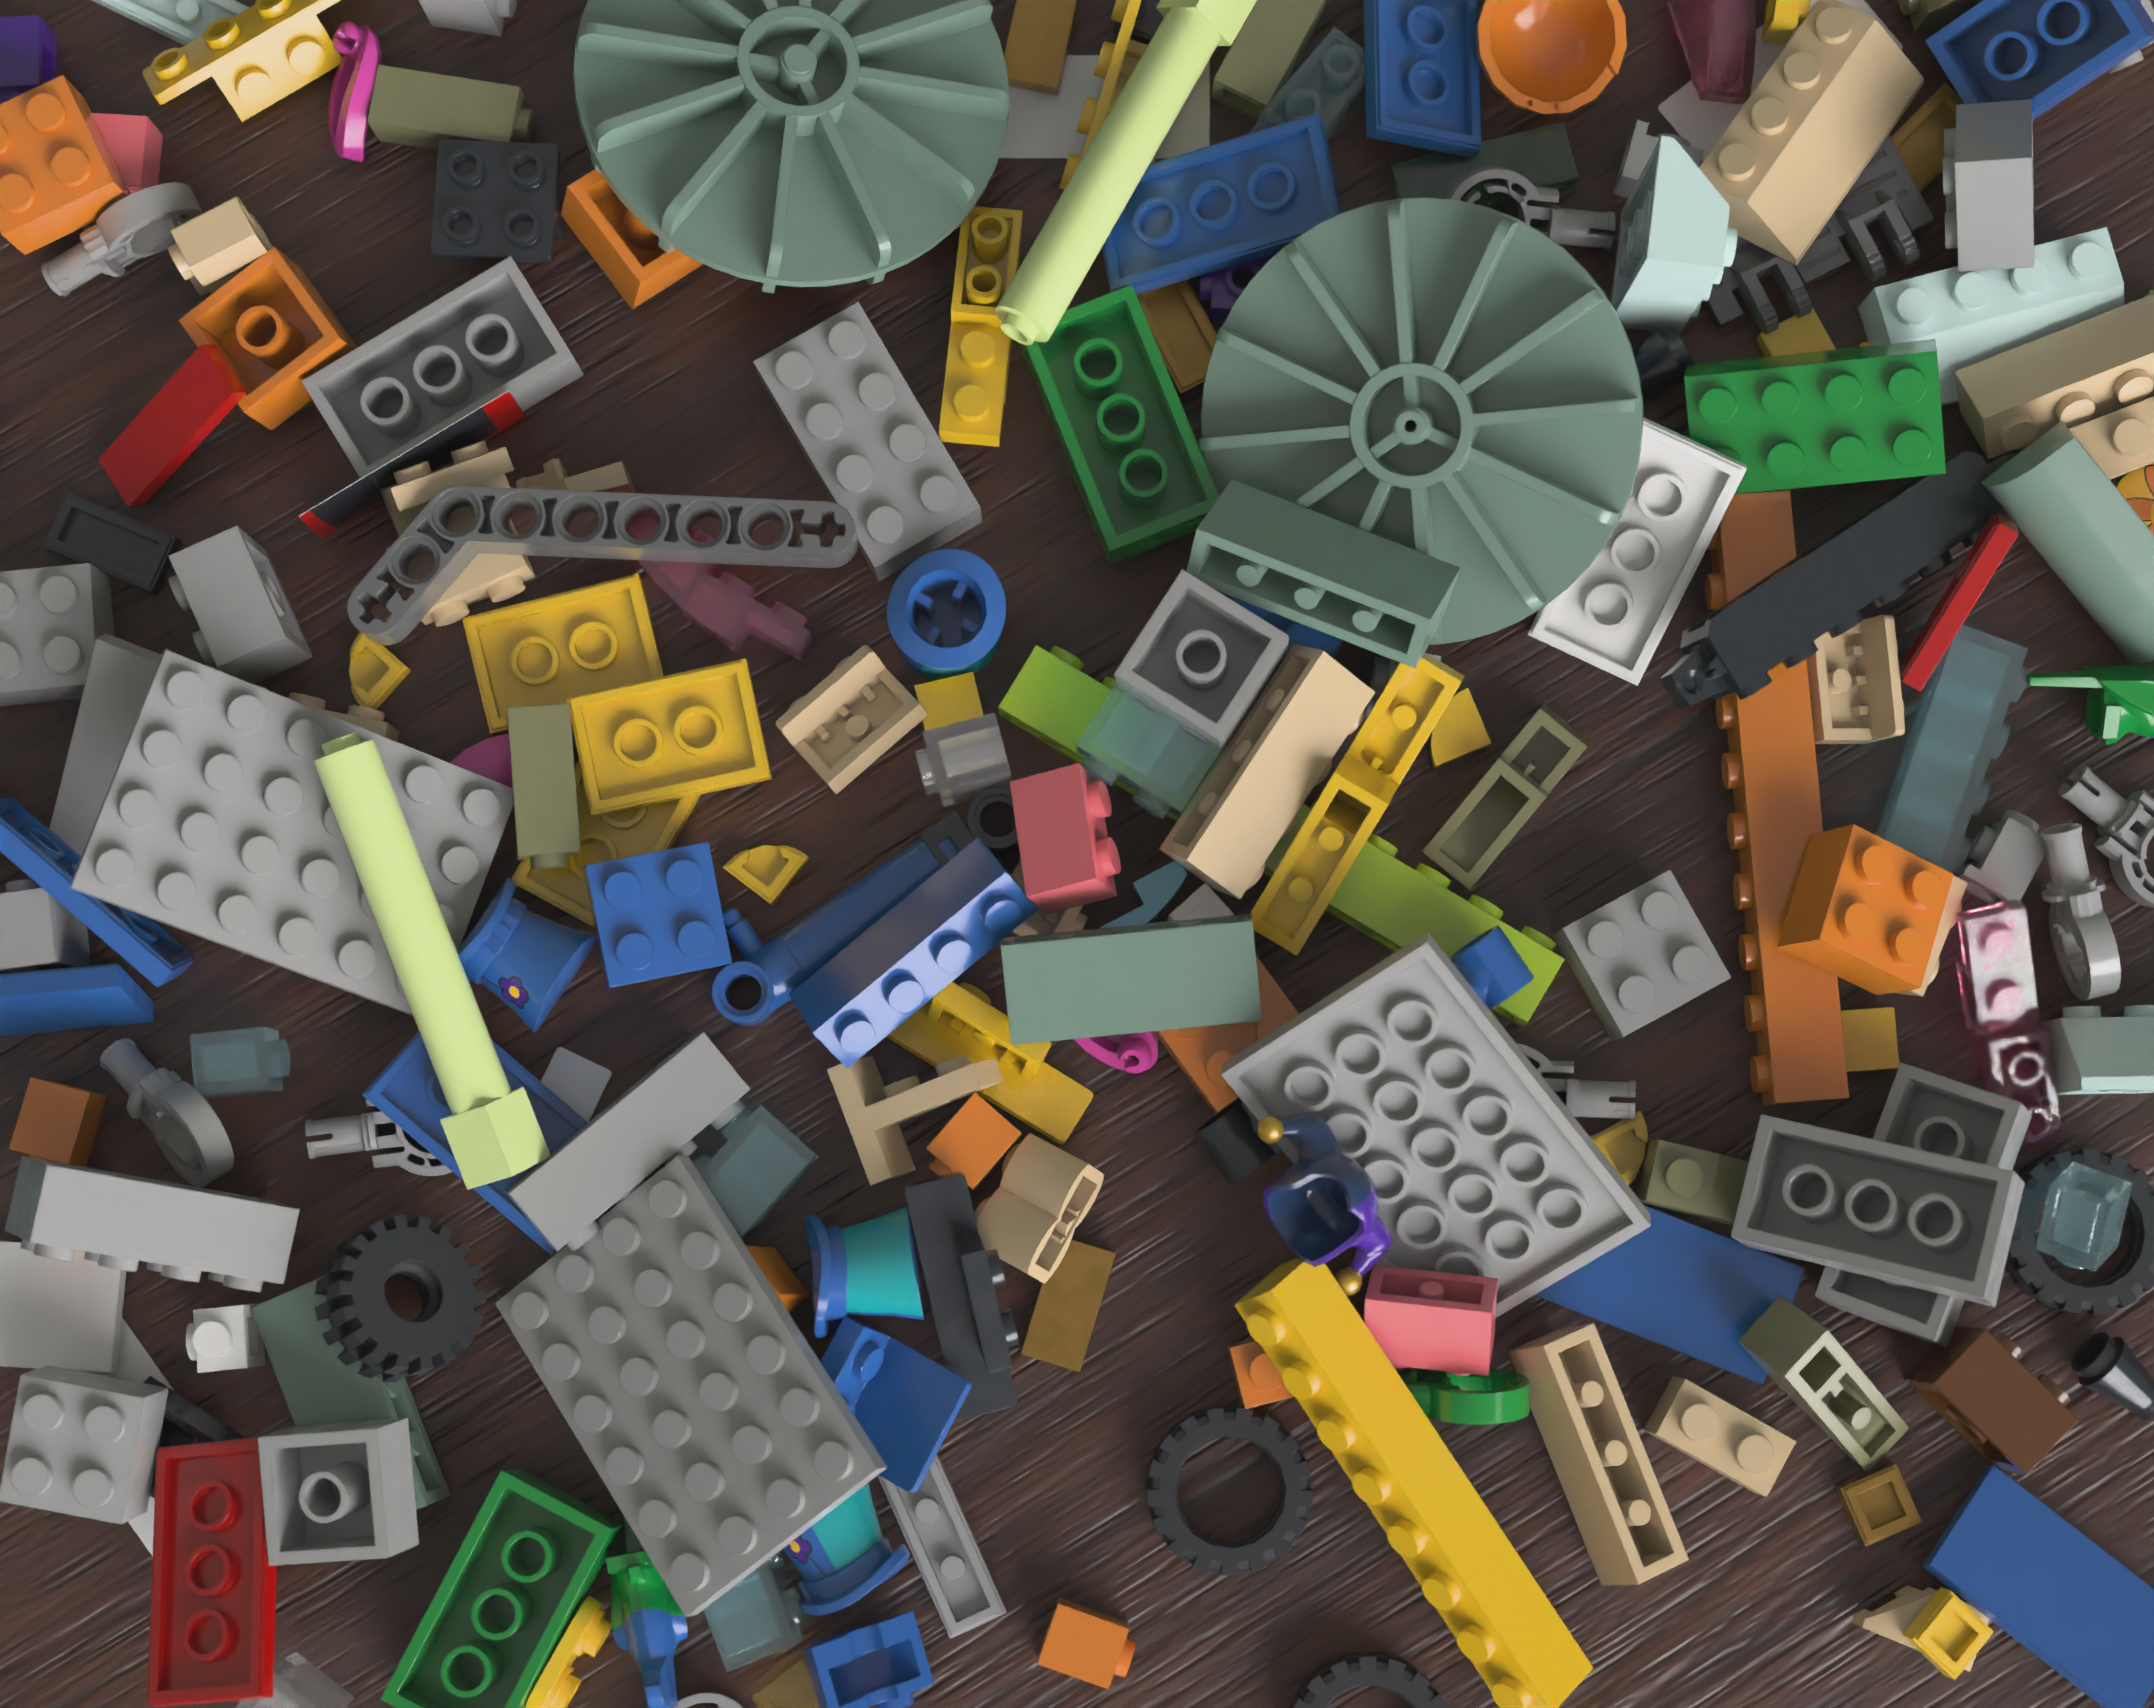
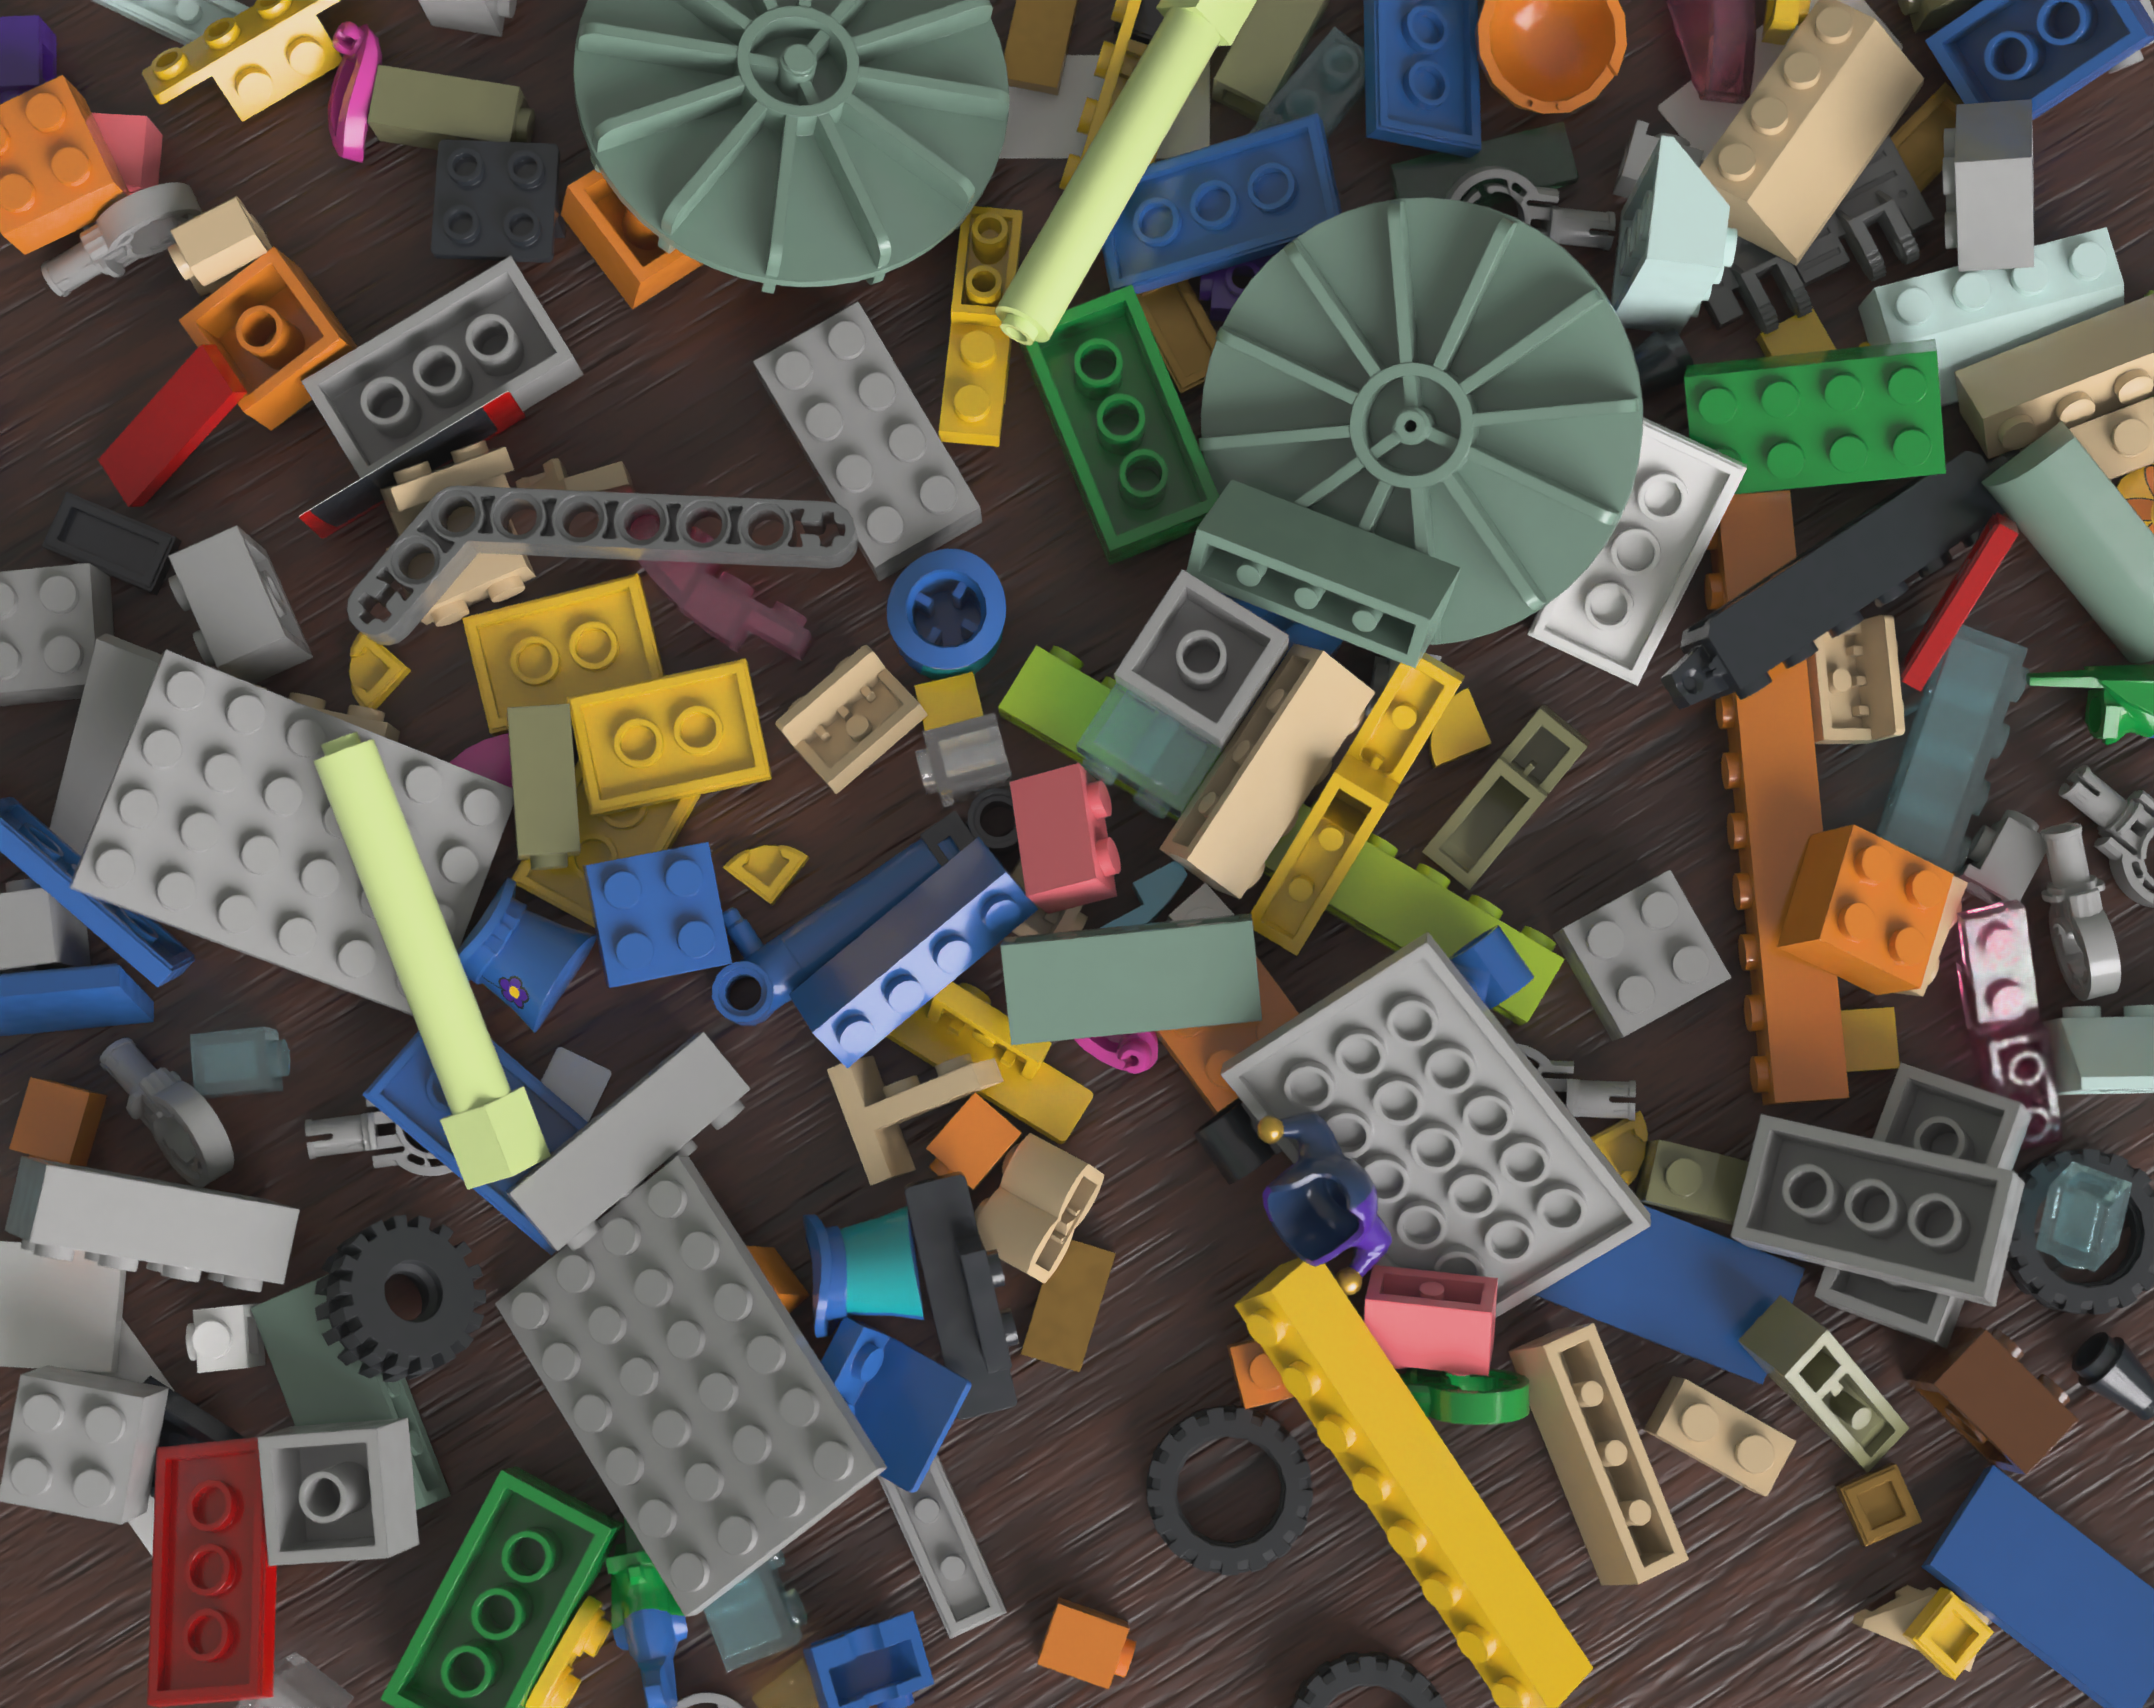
(754, 1167): clear light blue brick -> none
(844, 1556): hat -> none

